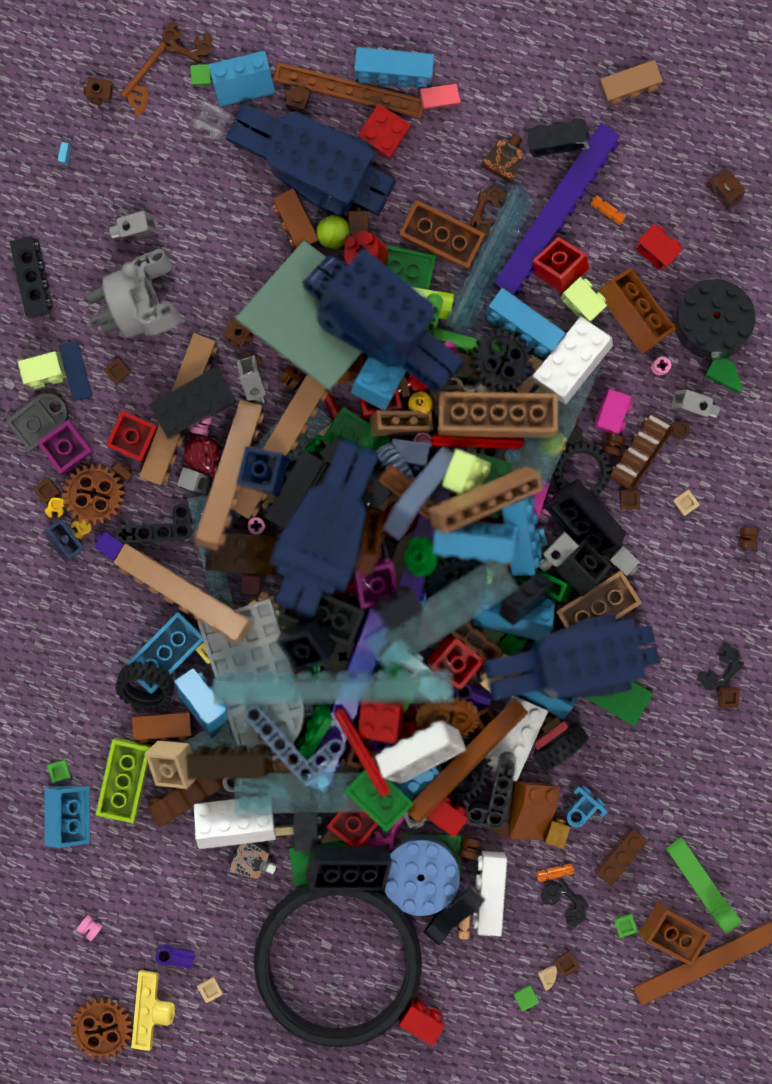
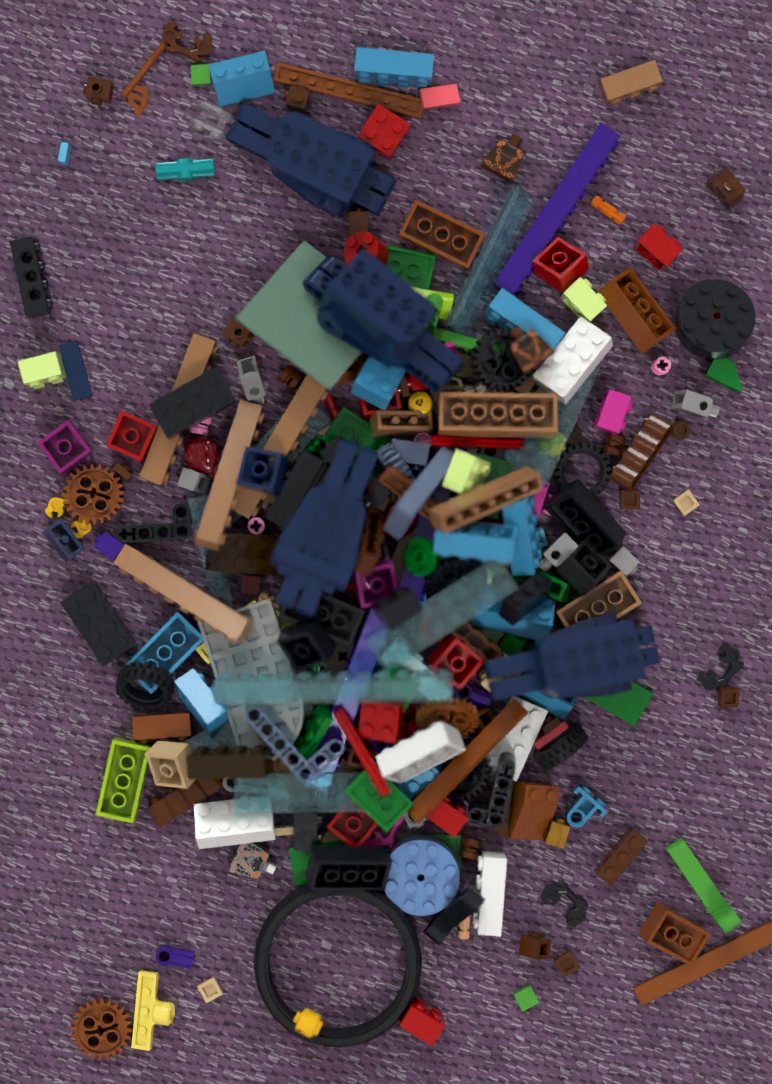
(37, 420): dark grey plate -> none
(46, 490): reddish brown tile -> none
(59, 771): bright green tile -> none
(67, 816): dark azure slope -> none
(89, 928): bright pink wheel -> none
(98, 623): none -> black brick
(117, 371): reddish brown tile -> none
(132, 299): light grey piece -> none
(135, 226): light grey torso -> none
(185, 169): none -> teal piece
(294, 219): dark orange brick -> none
(308, 1023): none -> yellow head
(333, 231): lime piece -> none
(494, 195): reddish brown helmet -> none
(528, 349): none -> torso
(534, 945): none -> reddish brown brick
(548, 976): tan tile -> none
(555, 872): orange axle -> none
(558, 138): black brick -> none
(625, 925): bright green tile -> none
(748, 533): reddish brown wheel -> none

